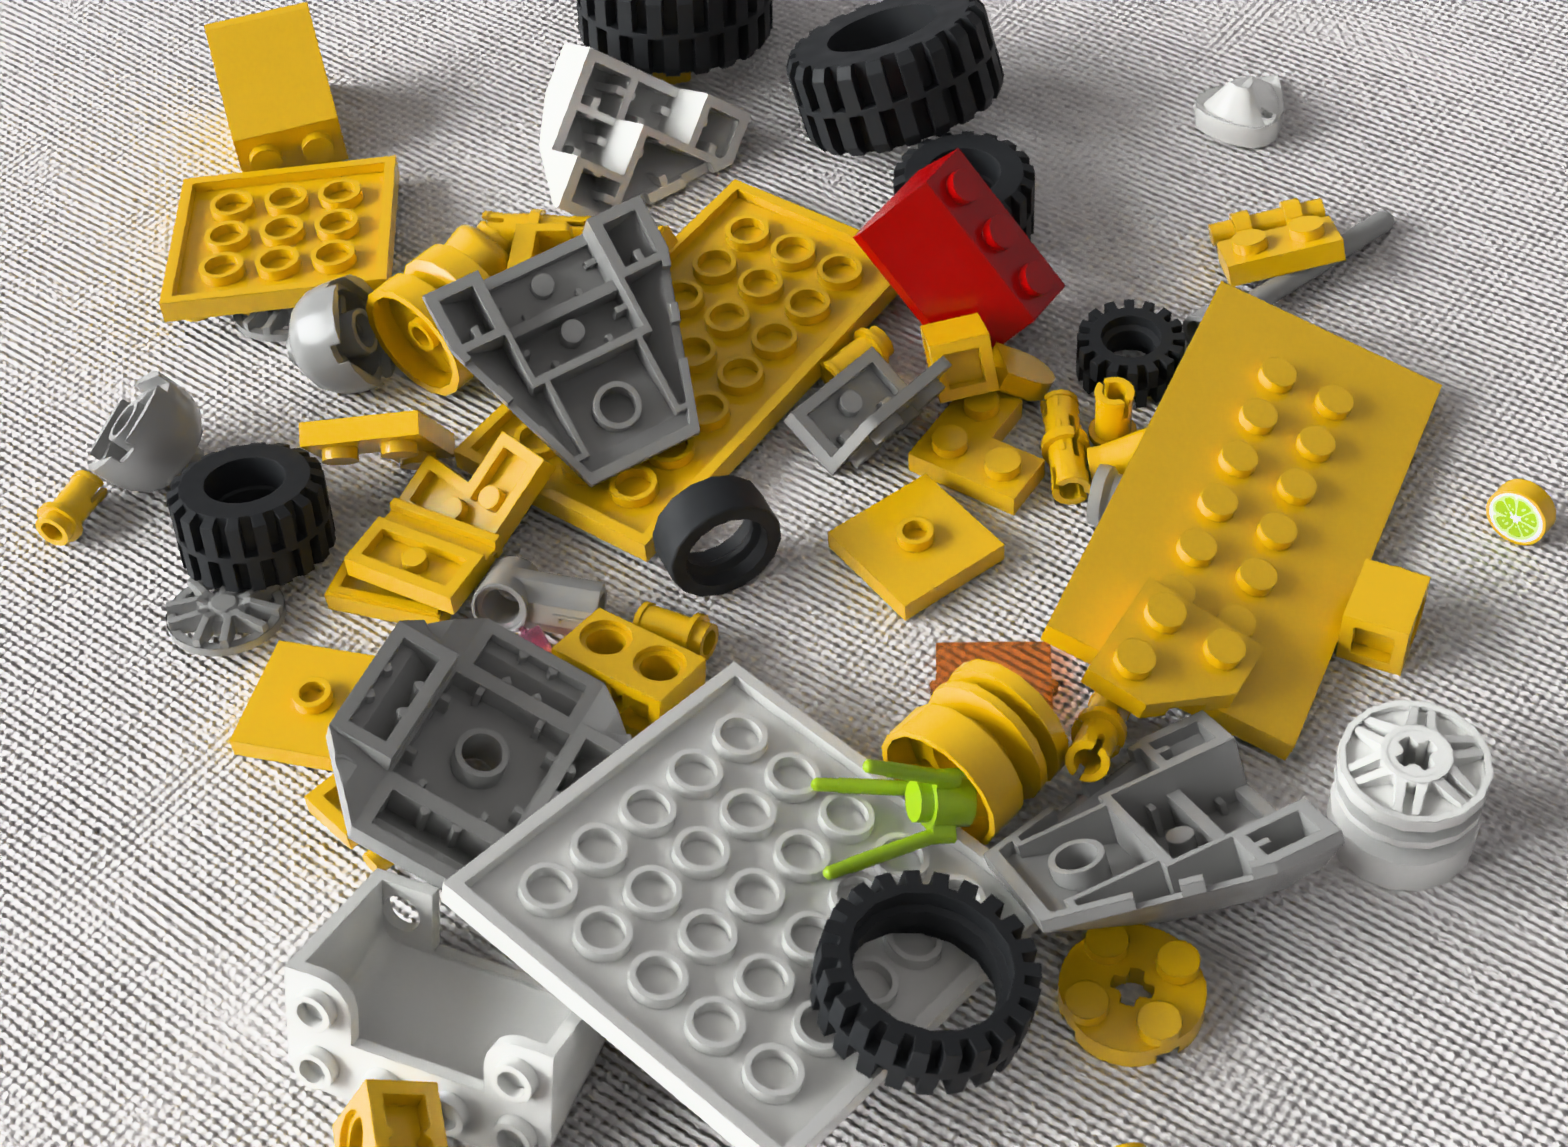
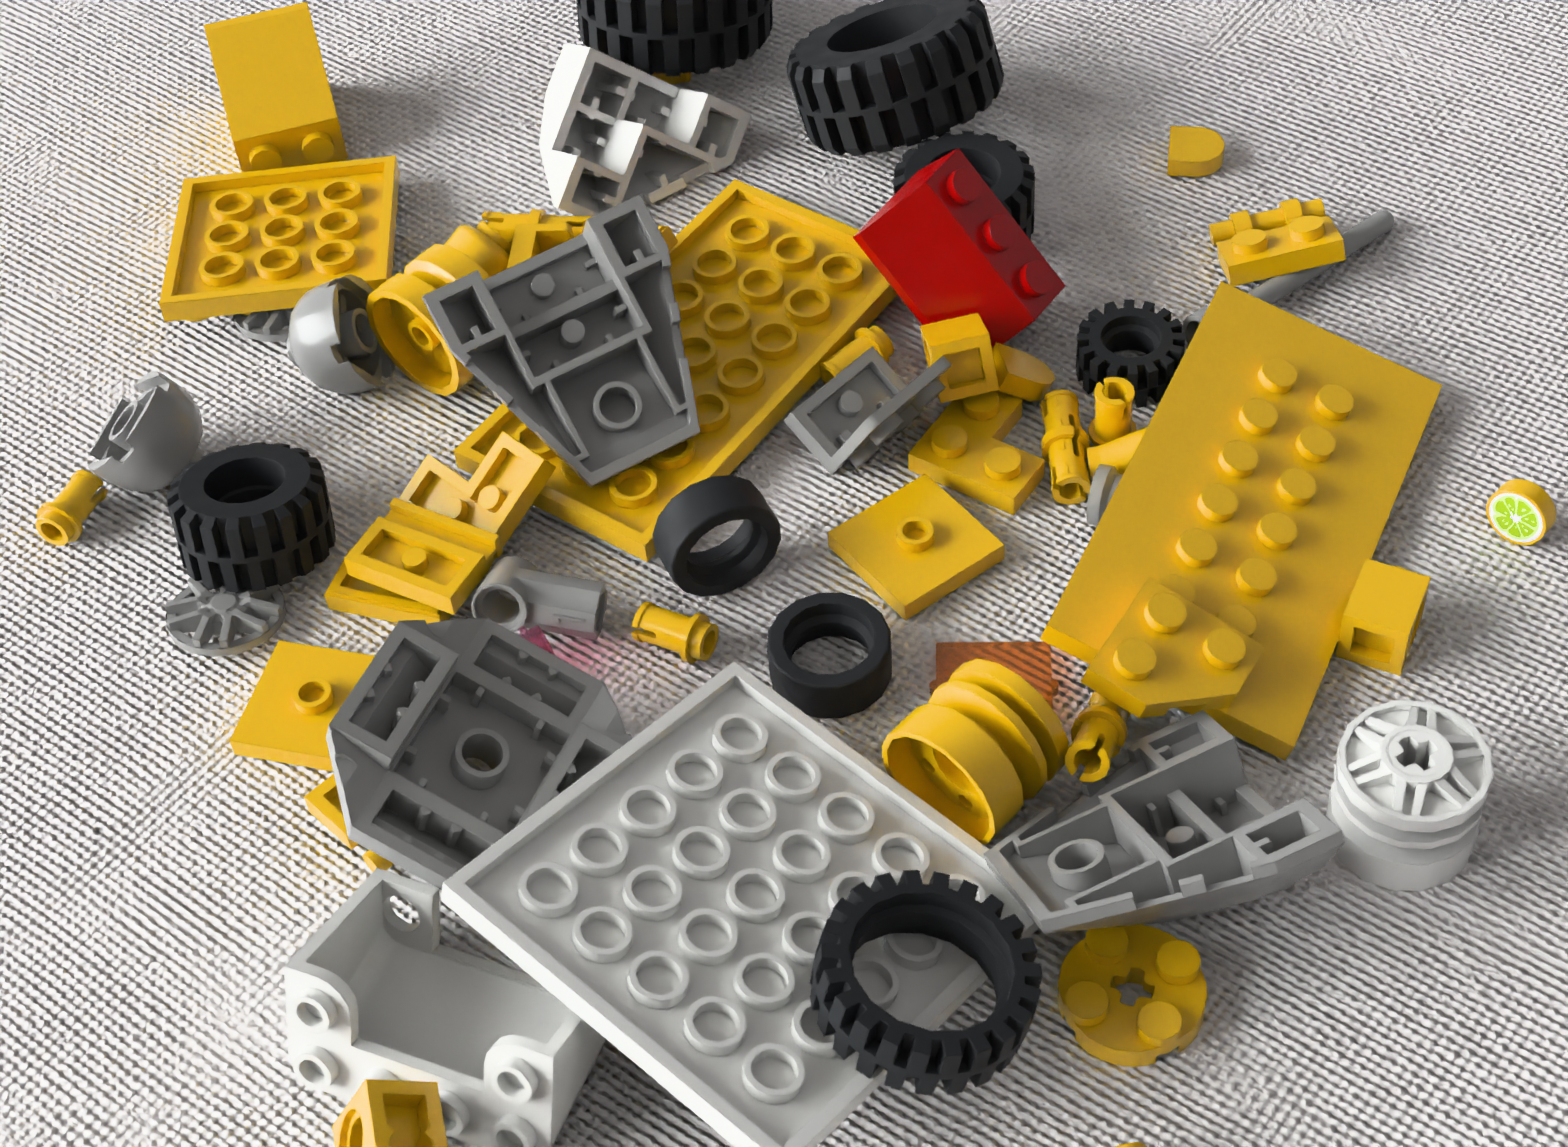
(396, 435): yellow plate -> none
(637, 666): yellow brick -> none
(830, 617): none -> black tyre
(932, 796): lime plant -> none
(1194, 151): none -> yellow tile
(1242, 112): white piece -> none

